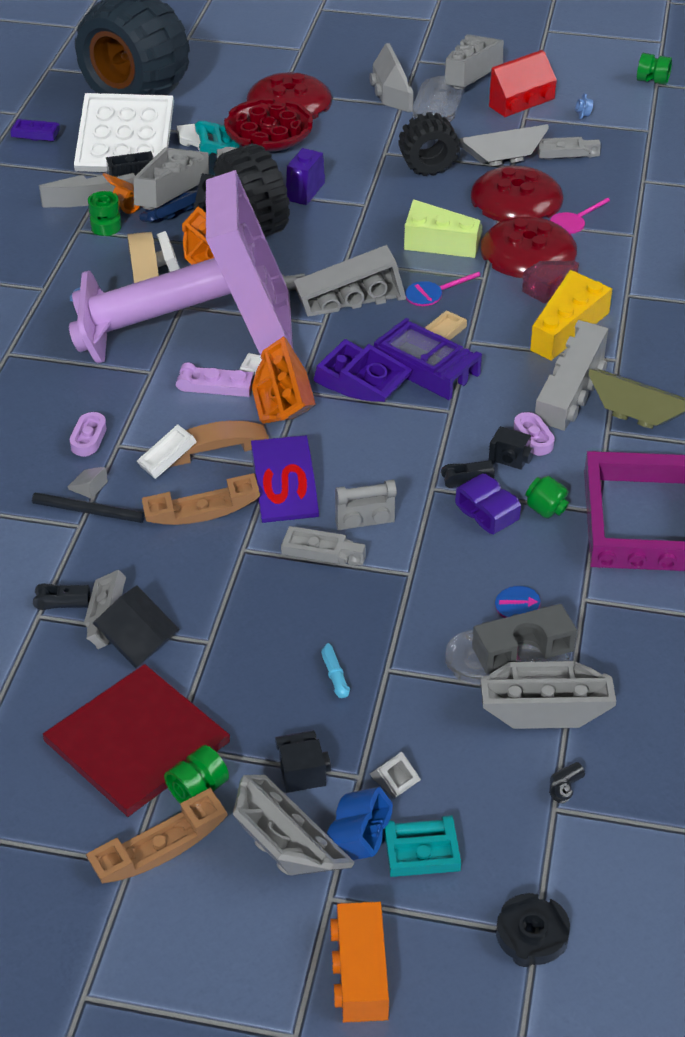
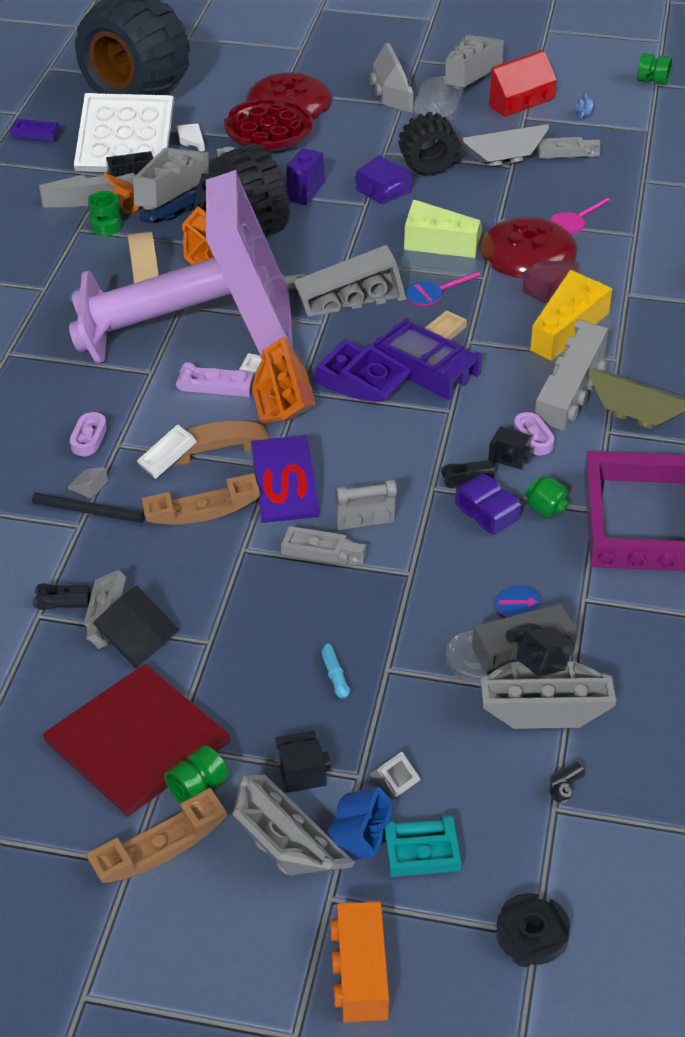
(167, 254): white tile -> none
(220, 137): teal plate -> none
(383, 180): none -> dark purple torso
(516, 193): dark red brick -> none
(542, 649): none -> black brick

